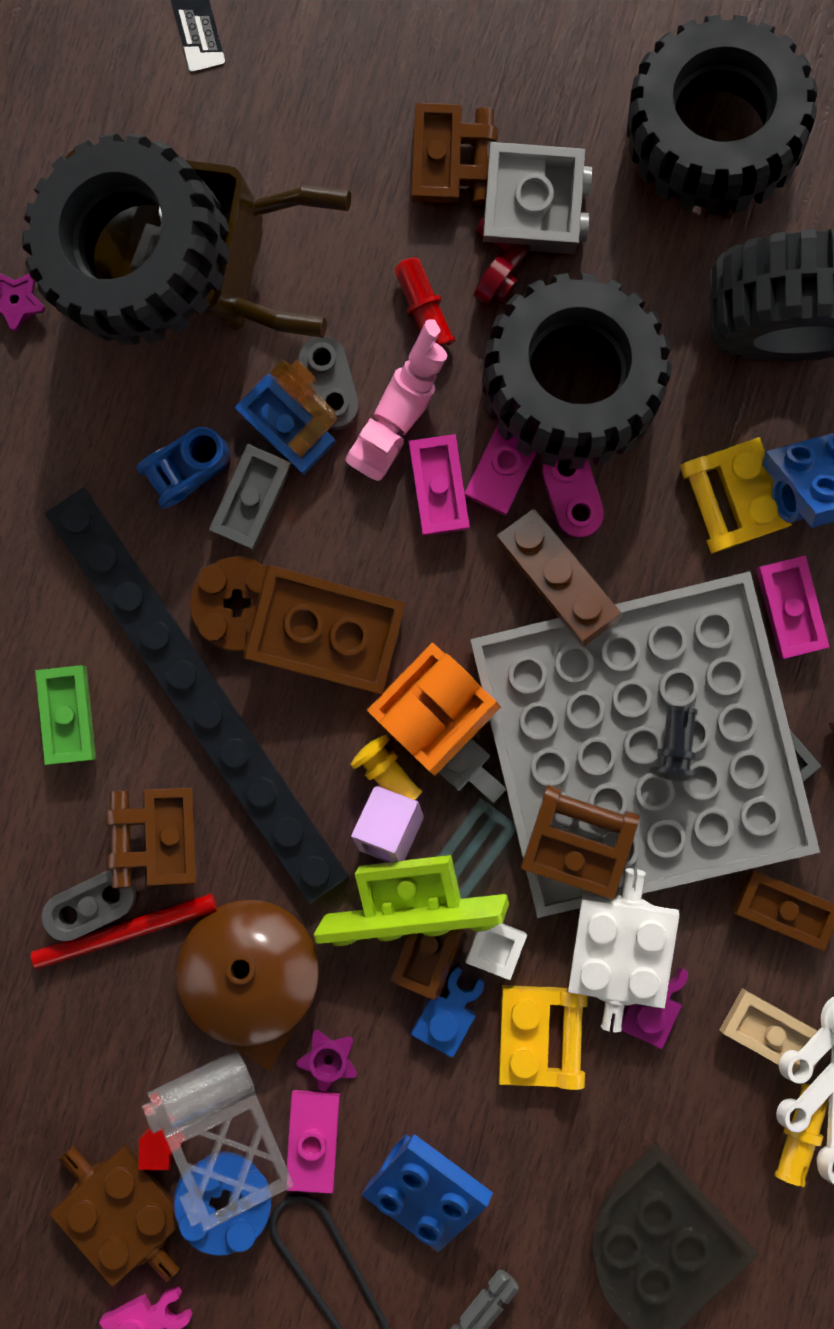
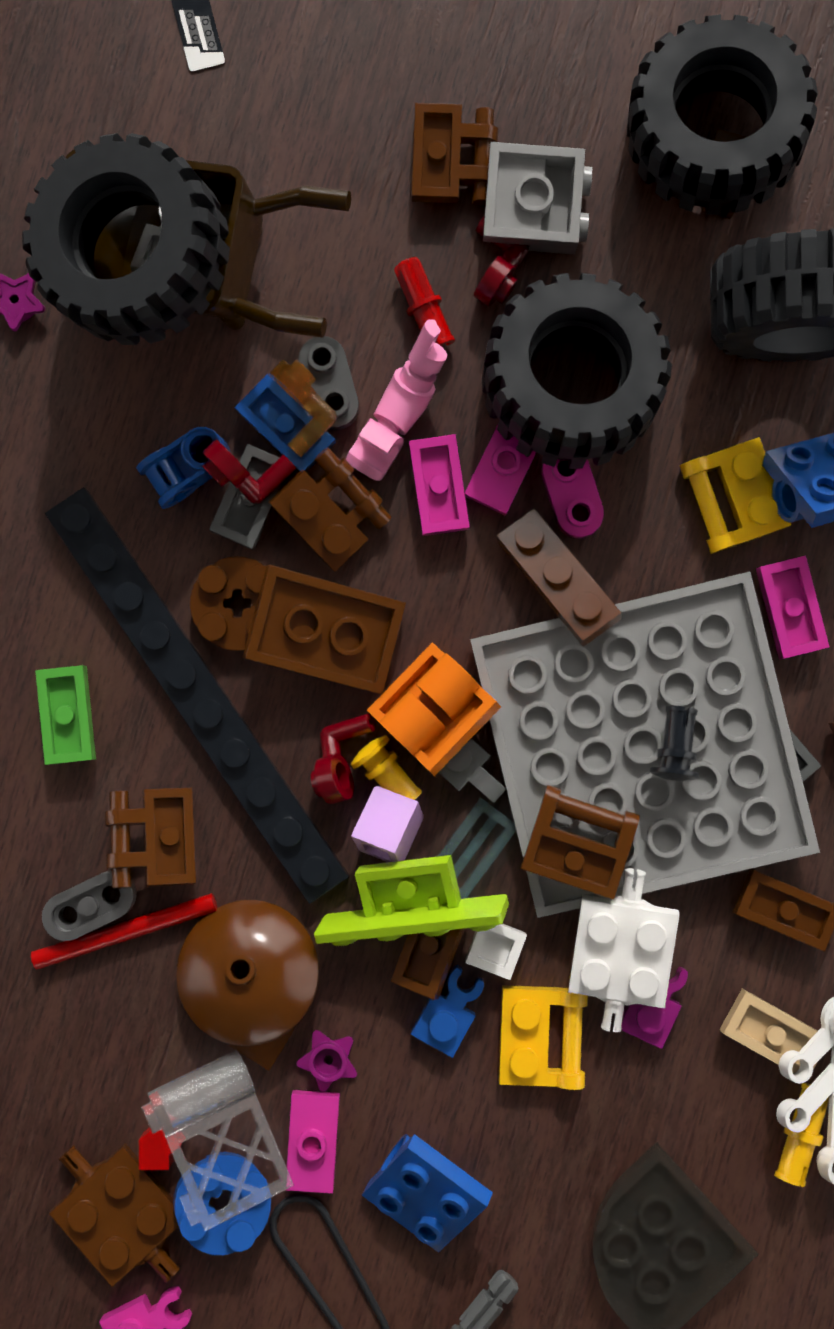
(227, 468): none -> dark red plate
(318, 518): none -> reddish brown plate
(331, 773): none -> dark red plate

